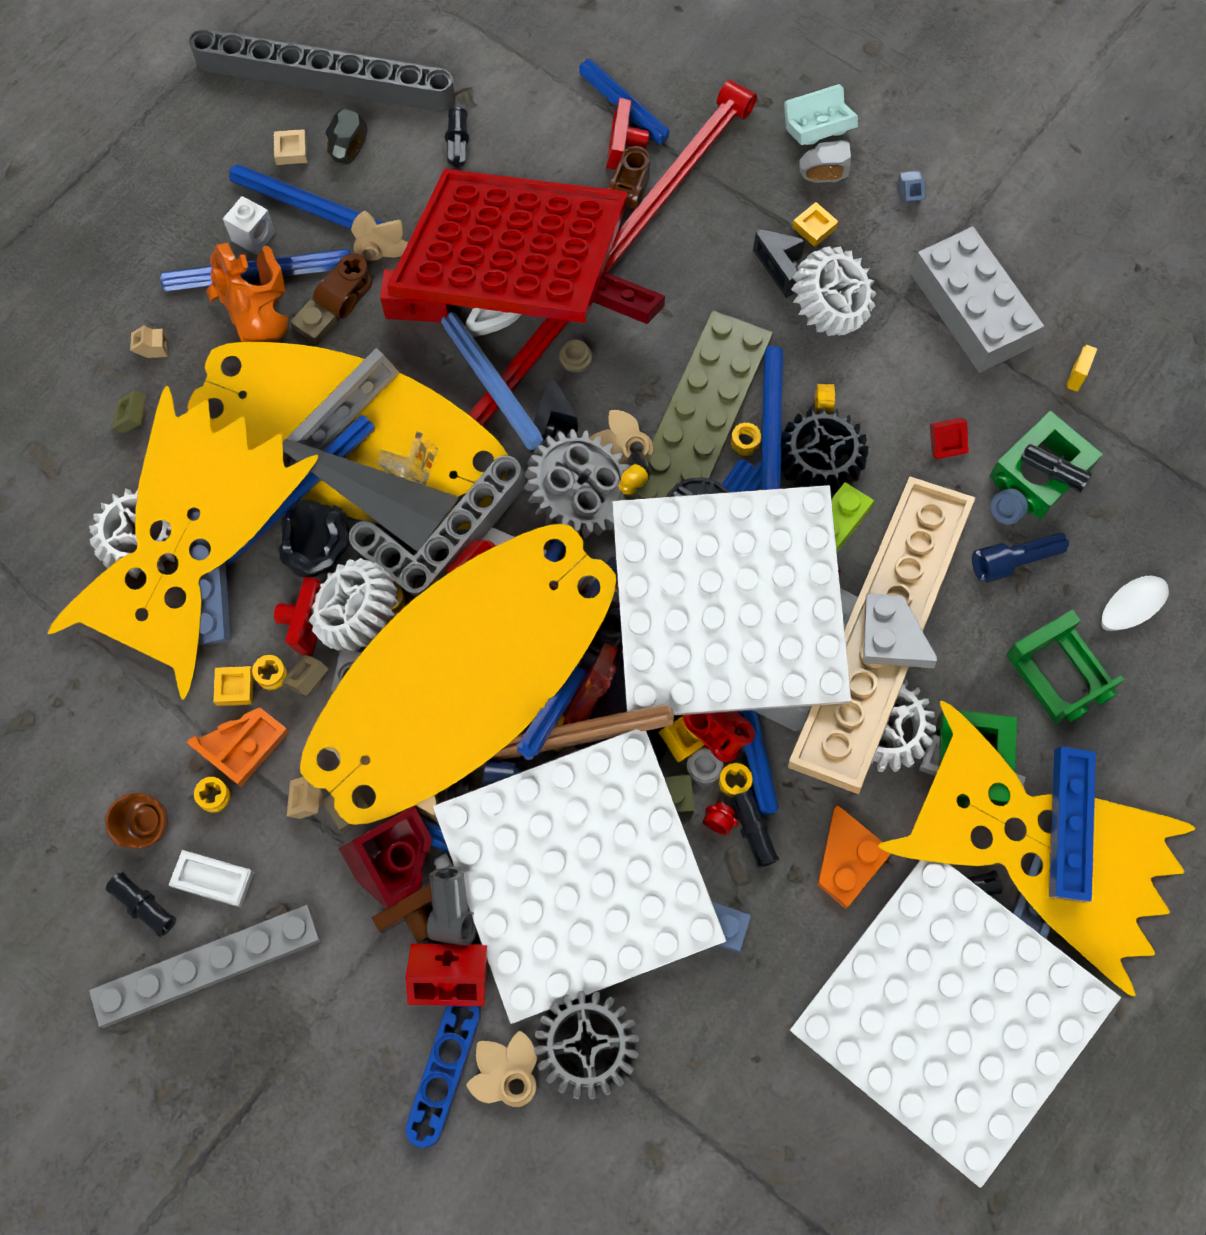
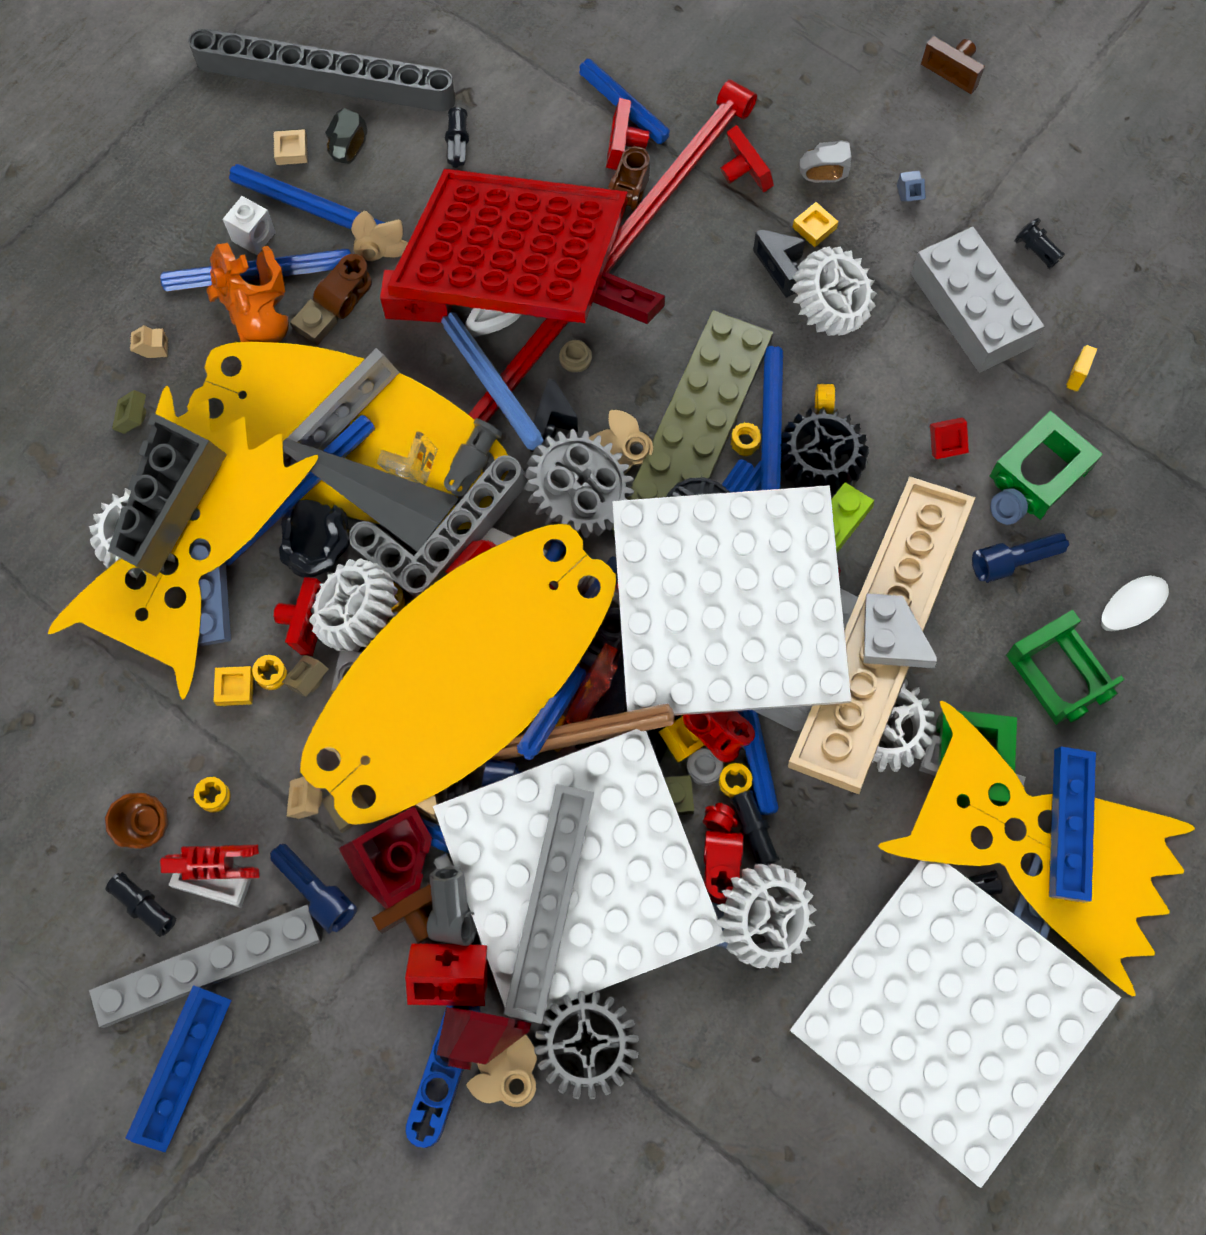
(164, 493): none -> dark grey wedge
(178, 1069): none -> blue plate
(210, 862): none -> red hinge
(241, 744): orange wing -> none
(327, 904): none -> dark blue piece
(471, 457): none -> dark grey piece
(476, 1036): none -> dark red slope
(549, 904): none -> light grey plate
(636, 475): yellow arm -> none
(722, 861): none -> red piece
(746, 161): none -> red tile
(753, 911): none -> white gear
(819, 115): light aqua bracket -> none
(848, 858): orange wing -> none
(954, 63): none -> reddish brown tile
(1039, 243): none -> black pin
(1056, 467): black axle -> none

